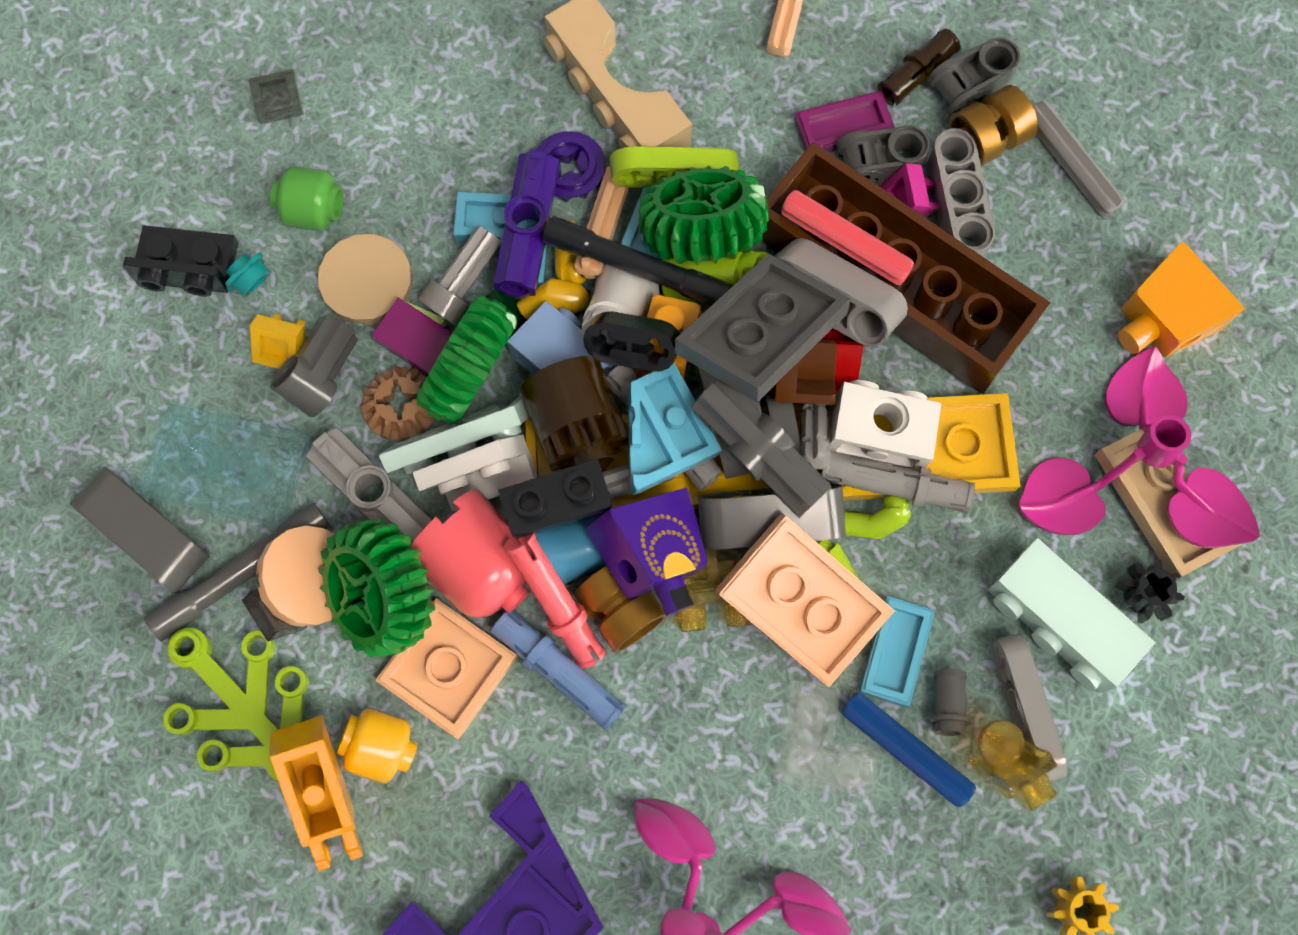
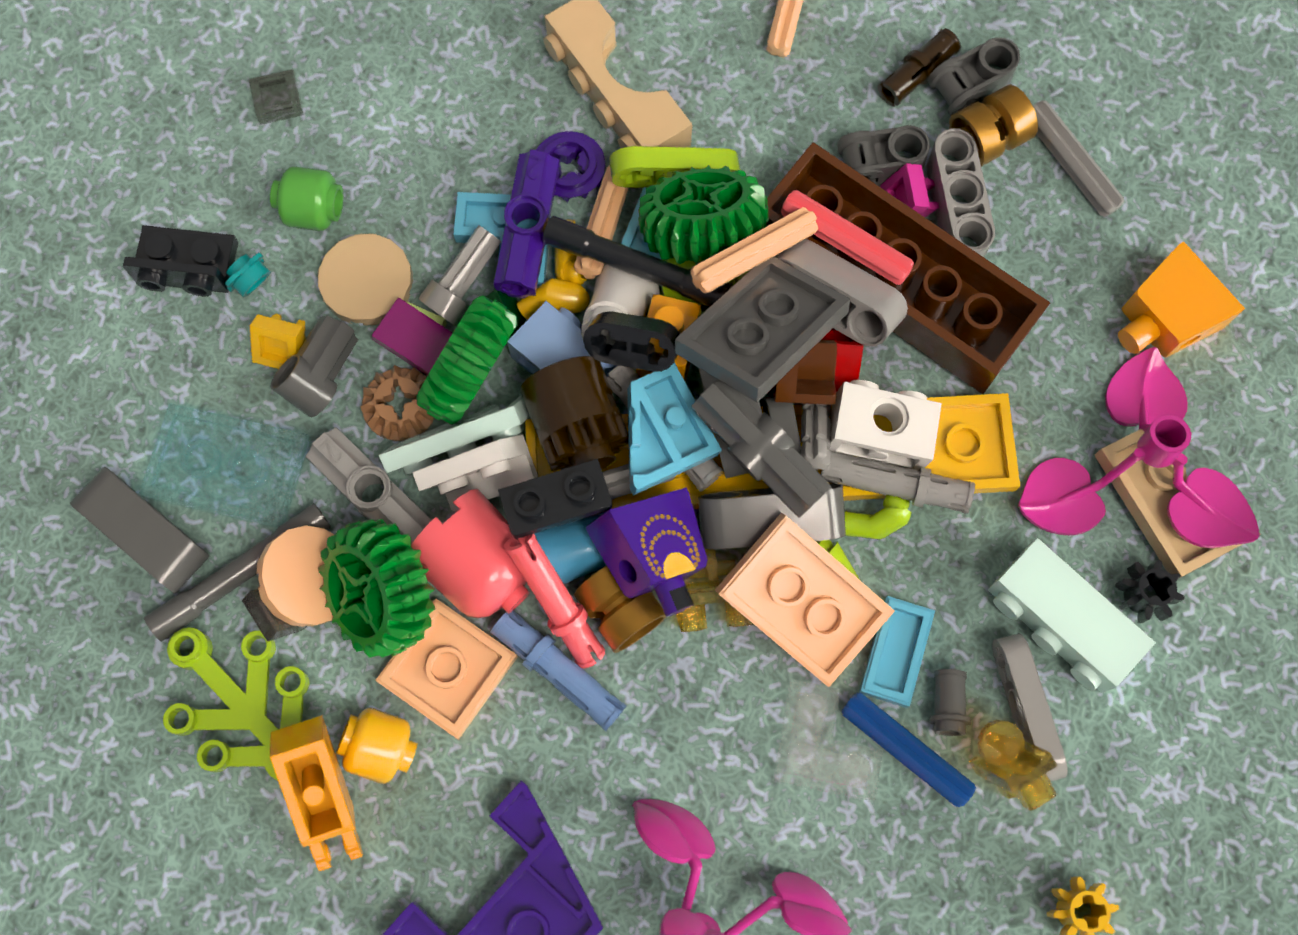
(754, 250): none -> light nougat axle
(834, 120): magenta tile -> none

